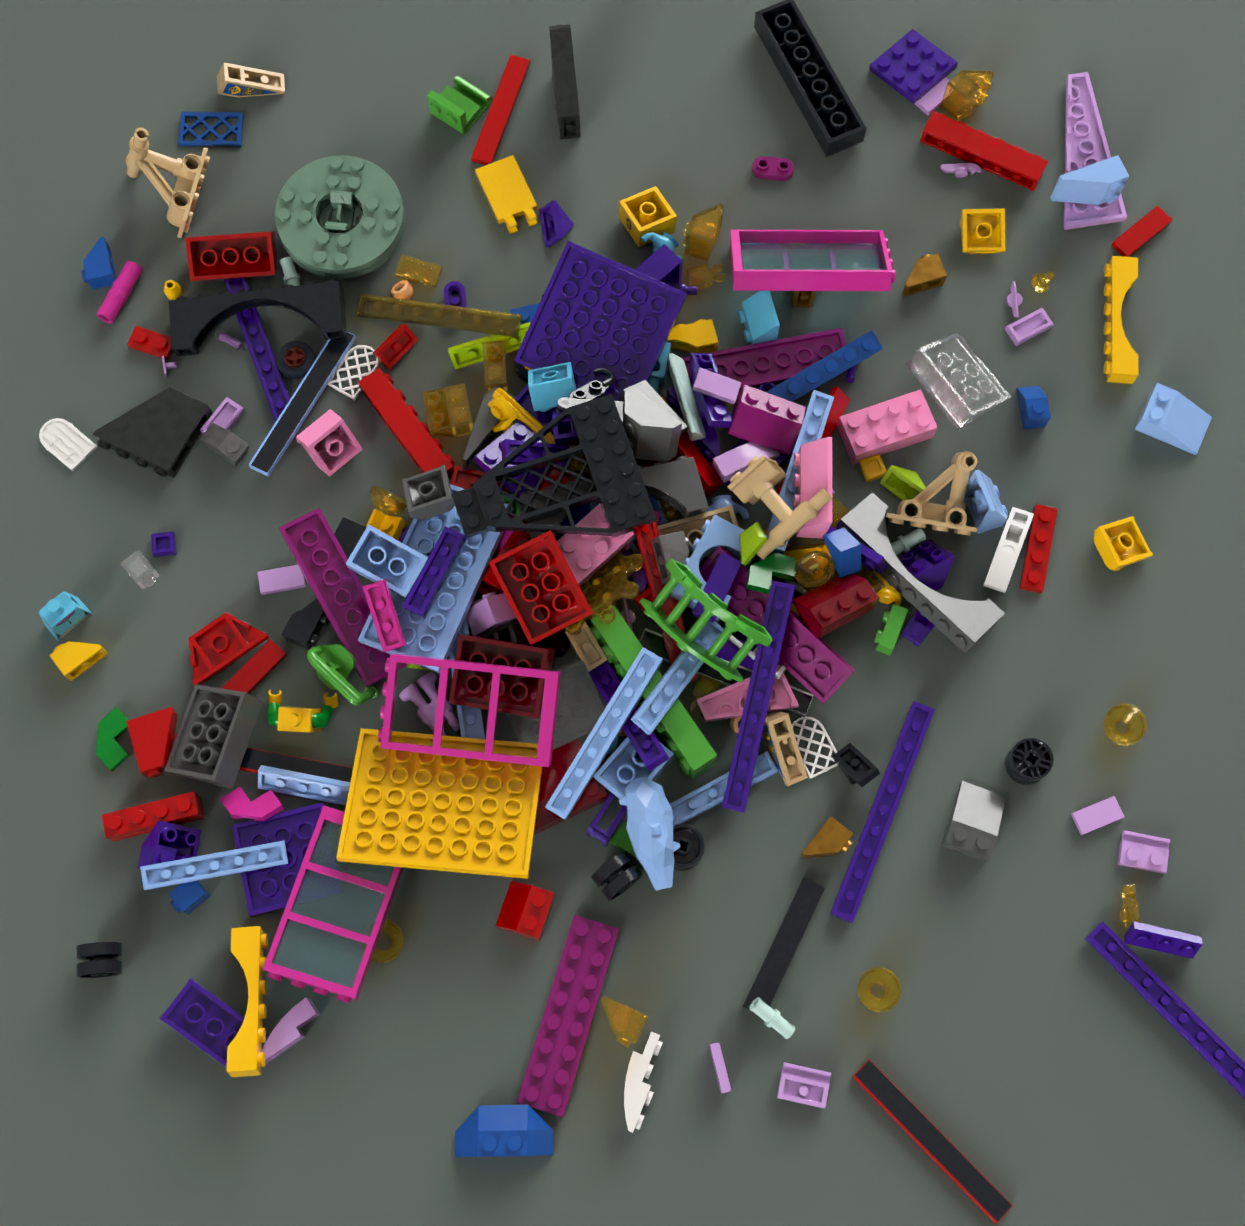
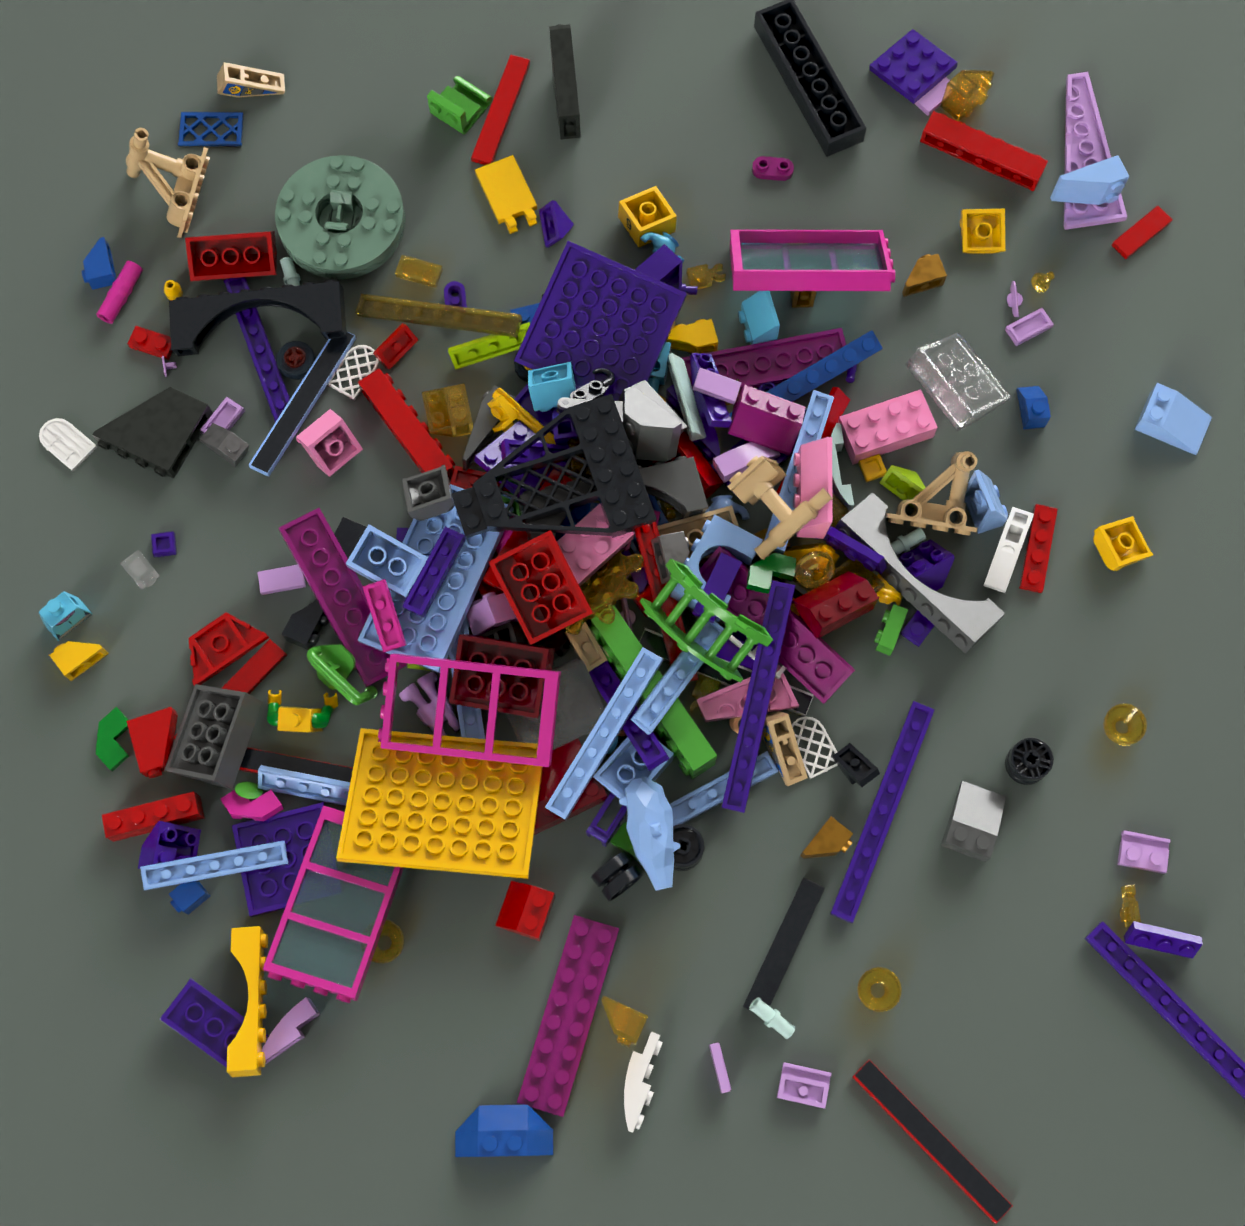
(99, 959): black wheel -> none
(230, 341): lavender piece -> none
(248, 790): none -> bright green sticker
(386, 501): clear yellow piece -> none
(388, 524): yellow bracket -> none
(404, 293): light nougat piece -> none
(494, 365): clear yellow slope -> none
(703, 232): clear yellow slope -> none
(750, 542): lime piece -> none
(842, 492): none -> light aqua slope
(844, 551): blue slope -> none
(960, 169): lavender piece -> none
(1097, 815): lavender tile -> none
(1121, 357): yellow arch -> none

